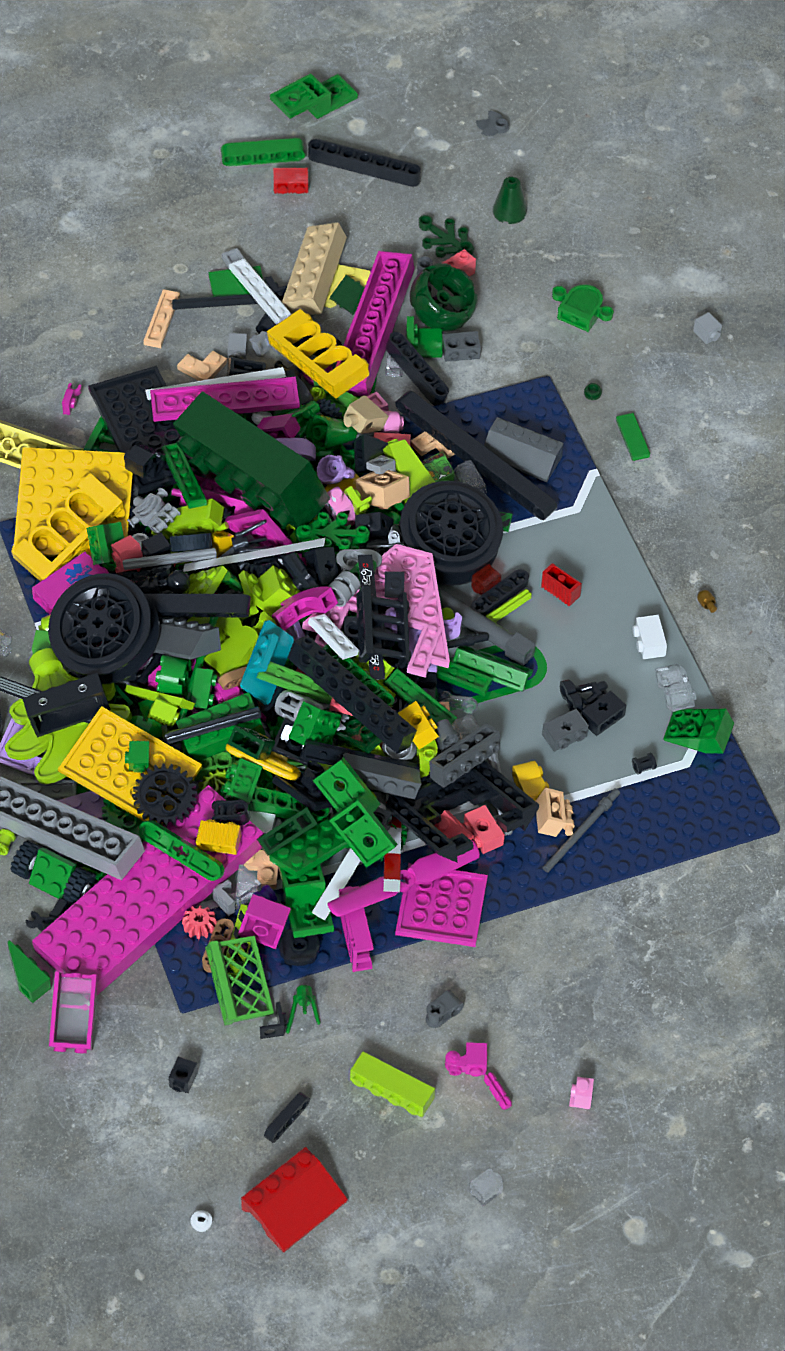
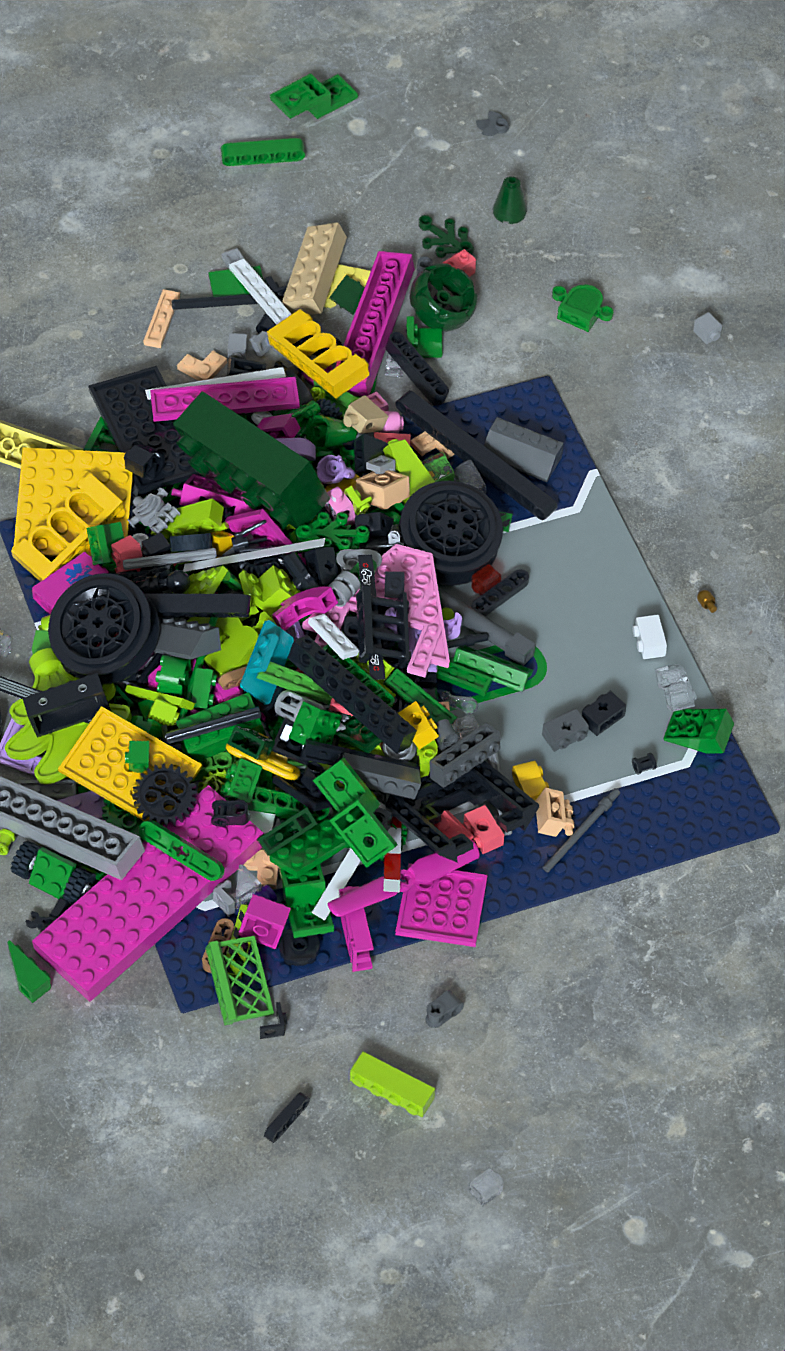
(69, 400): dark pink plate -> none
(73, 1012): clear door -> none
(183, 1067): black brick -> none
(184, 476): green tile -> none
(199, 922): coral gear -> none
(201, 1226): white plate -> none
(218, 837): yellow brick -> none
(290, 180): red brick -> none
(294, 1199): red piece -> none
(304, 997): green plant -> none
(364, 162): black beam -> none
(461, 346): dark grey brick -> none
(472, 1063): dark pink brick -> none
(497, 1091): dark pink axle -> none
(509, 606): lime axle -> none
(561, 584): red brick -> none
(574, 700): black piece -> none
(581, 1093): bright pink brick -> none
(592, 391): dark green plate -> none
(632, 436): green tile -> none

